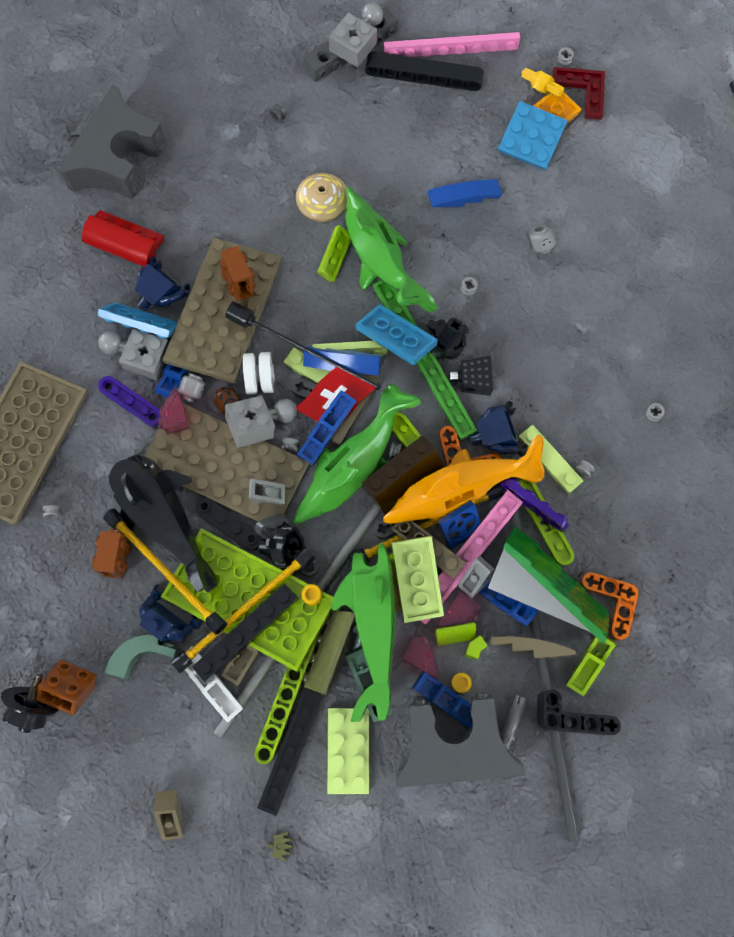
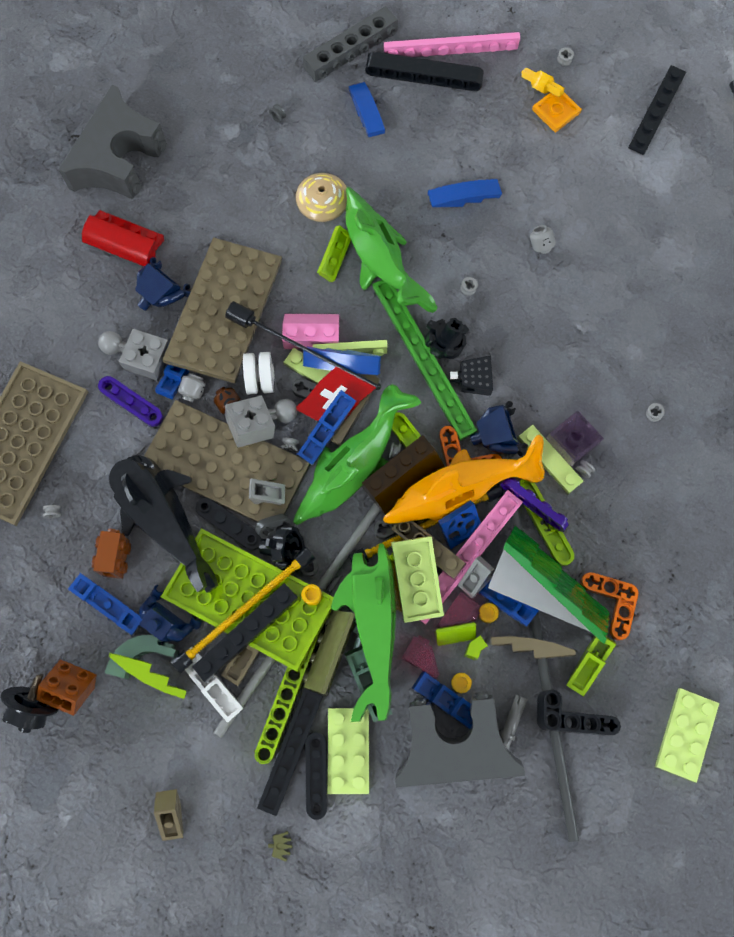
(106, 603): none -> blue slope
(141, 671): none -> lime slope
(144, 321): dark azure plate -> none
(173, 414): clear pink slope -> none
(213, 619): yellow hose -> none
(237, 273): dark orange brick -> none
(310, 329): none -> bright pink slope
(316, 776): none -> black plate
(356, 37): light grey brick -> none
(367, 109): none -> blue slope
(396, 334): dark azure plate -> none
(488, 613): none -> yellow tile
(532, 135): dark azure plate -> none
(574, 438): none -> clear purple slope
(590, 80): dark red plate -> none
(657, 110): none -> black plate
(687, 735): none -> yellowish green plate

